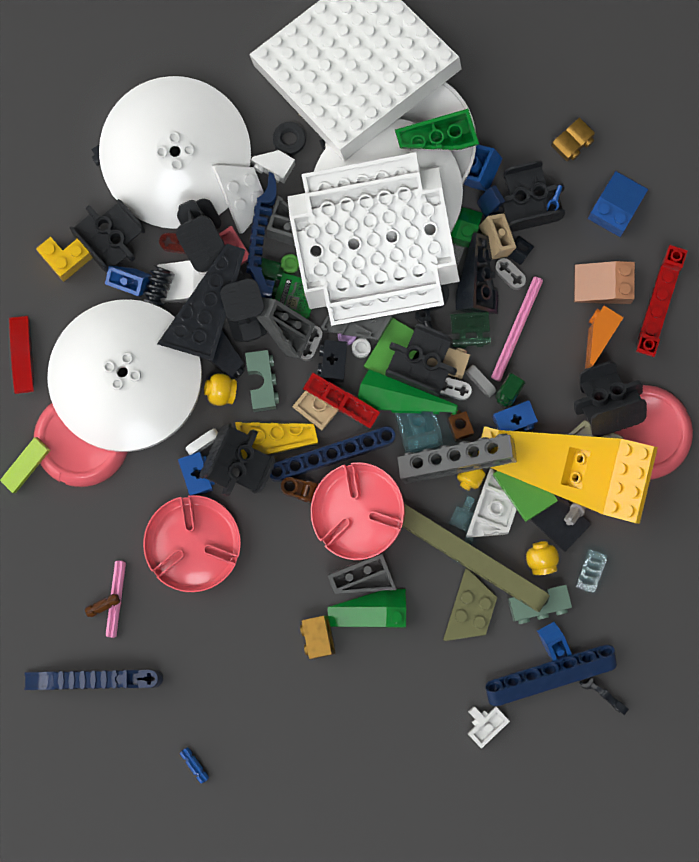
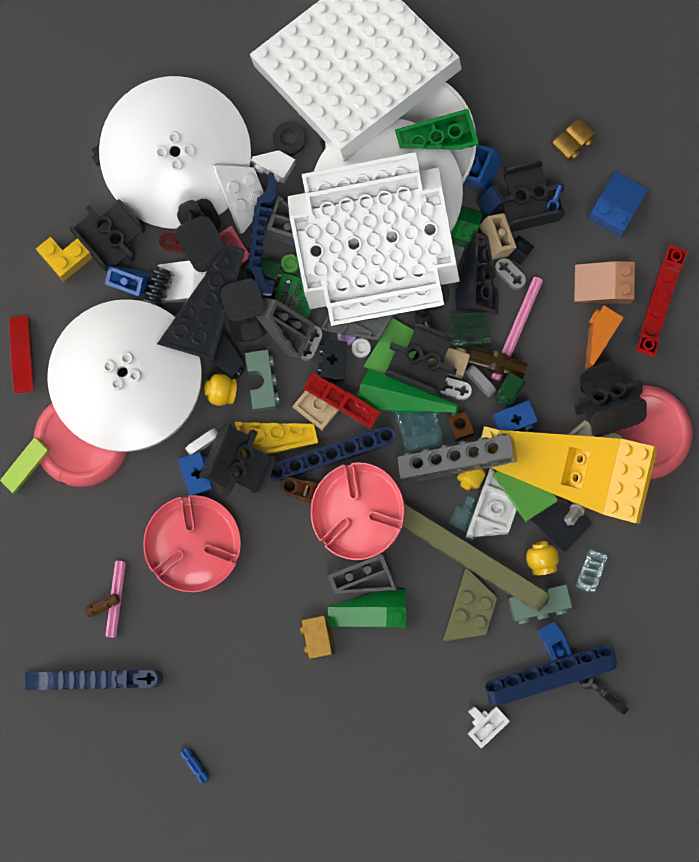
(497, 362): none -> dark brown piece

